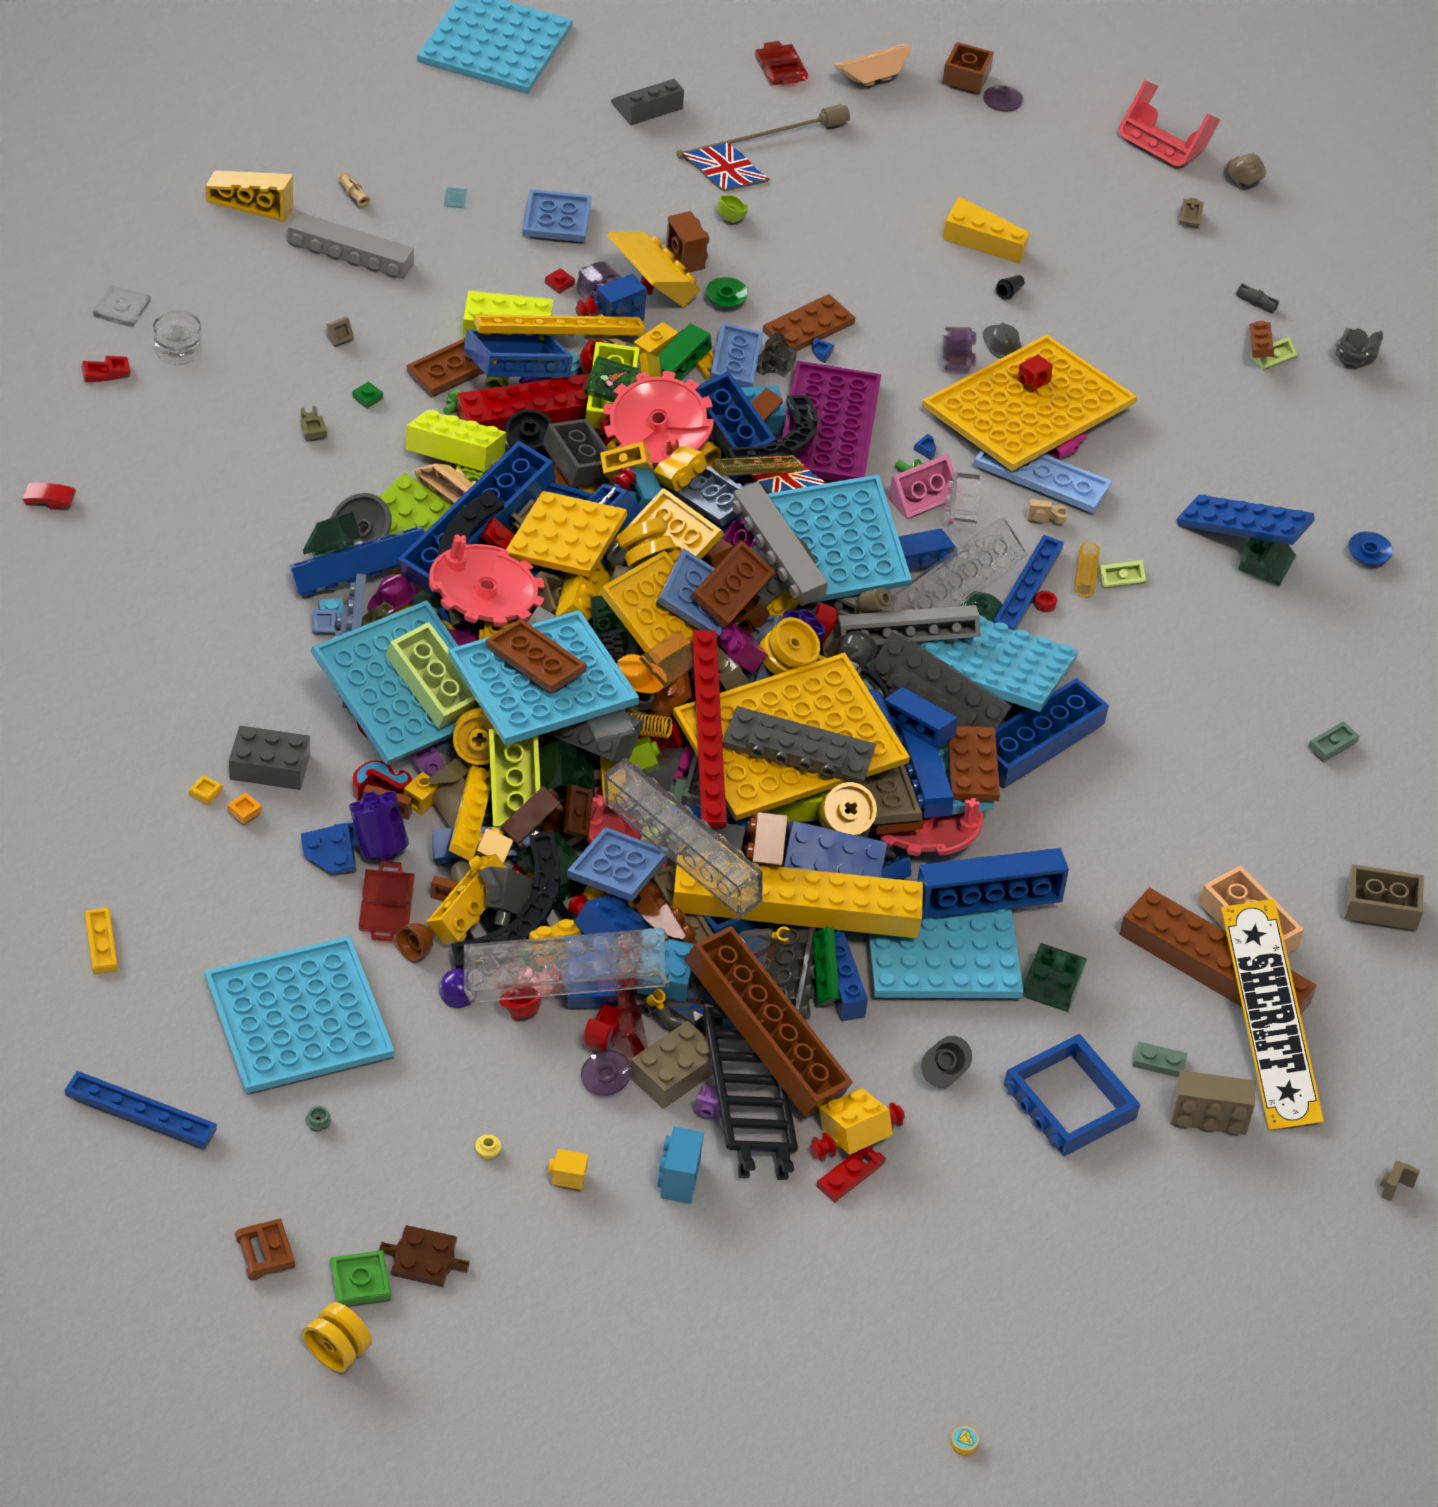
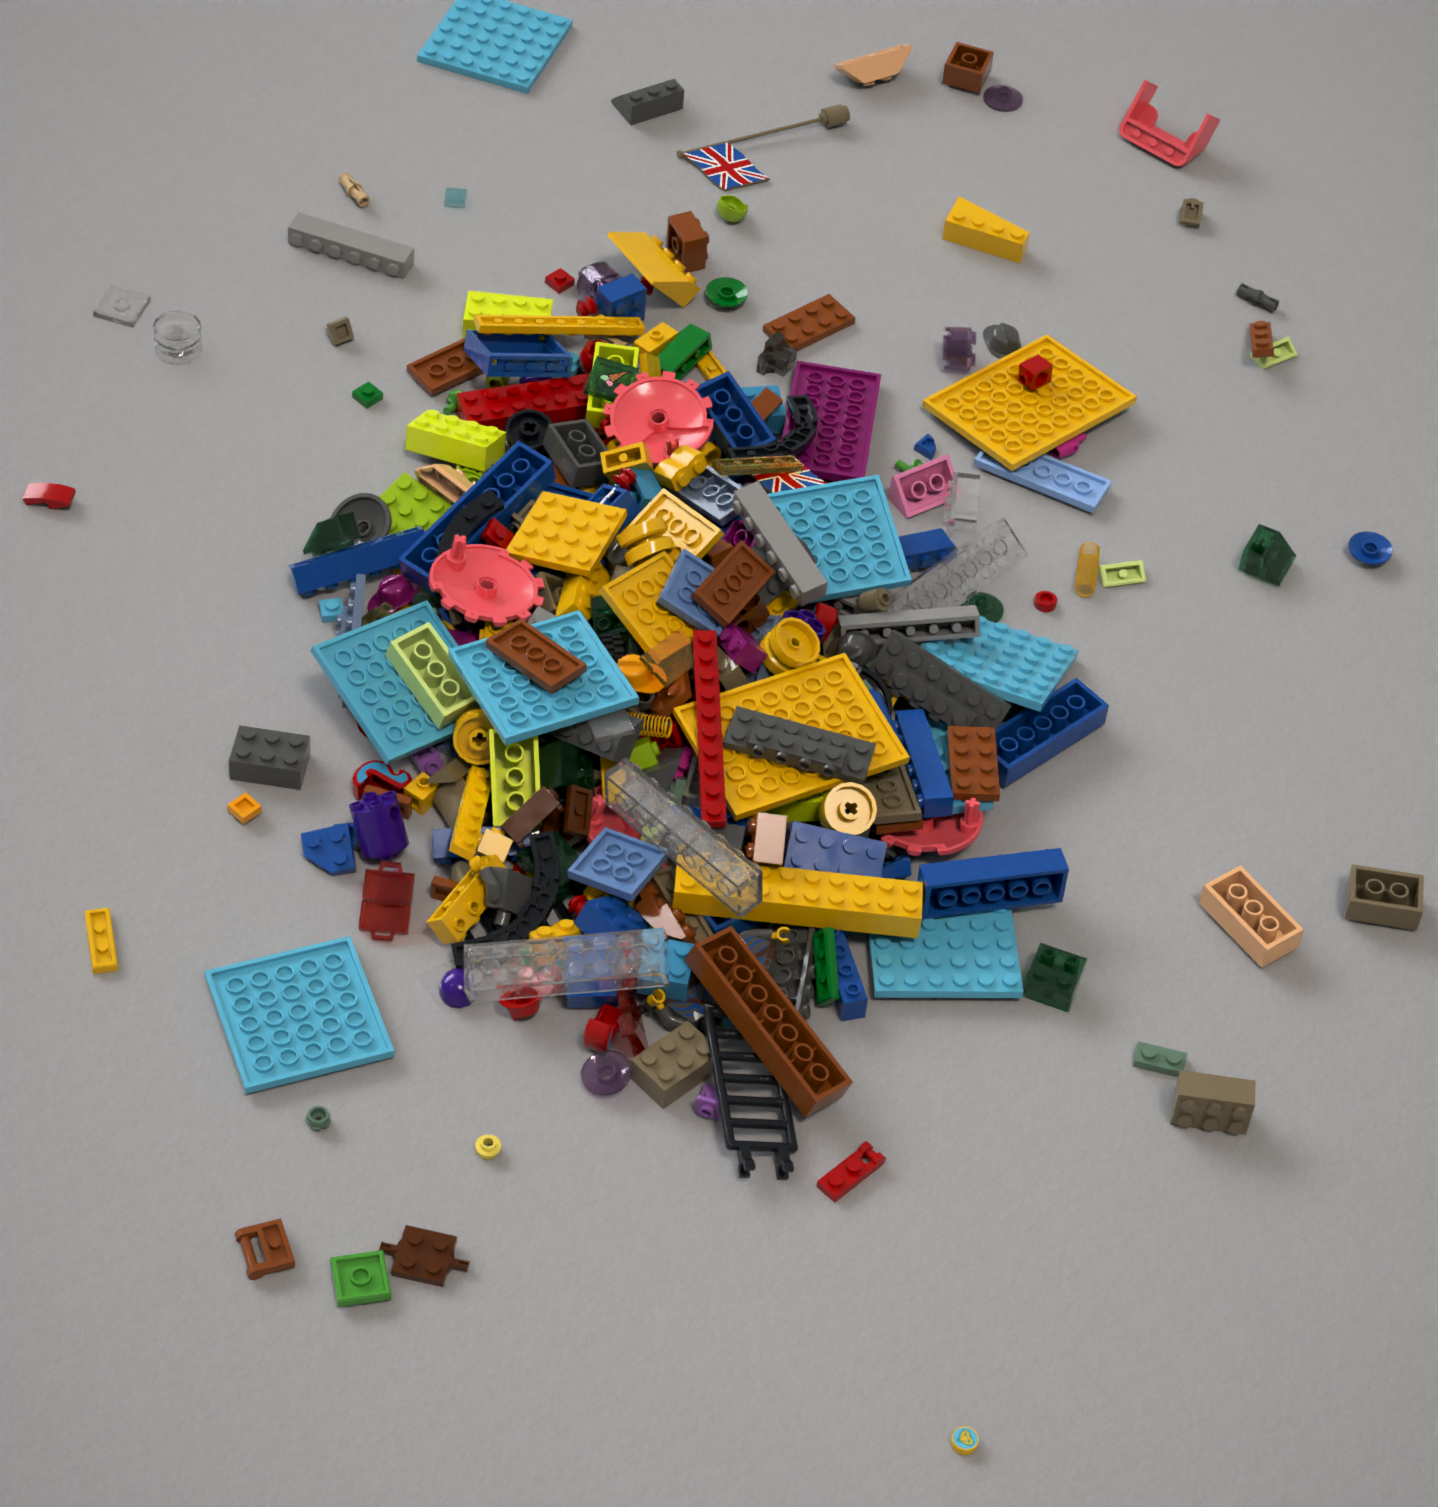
(112, 368): red slope -> none
(141, 1109): blue plate -> none
(205, 790): yellow tile -> none
(252, 192): yellow wedge -> none
(312, 424): olive plate -> none
(324, 621): medium blue tile -> none
(337, 1337): yellow wheel -> none
(415, 941): dark orange helmet -> none
(557, 215): medium blue plate -> none
(568, 1169): yellow brick -> none
(680, 1164): dark azure brick -> none
(737, 353): medium blue plate -> none
(781, 63): clear red piece -> none
(822, 349): blue tile -> none
(854, 1123): yellow brick -> none
(921, 717): blue brick -> none
(946, 1061): dark grey piece -> none
(1009, 286): black cone -> none
(1029, 582): blue plate -> none
(1043, 510): tan plate -> none
(1097, 1070): blue window -> none
(1192, 945): dark orange brick -> none
(1246, 169): dark tan hair -> none
(1246, 519): blue plate -> none
(1272, 1014): sticker -> none
(1333, 741): sand green plate -> none
(1357, 348): dark grey hair -> none
(1400, 1173): dark tan bracket -> none

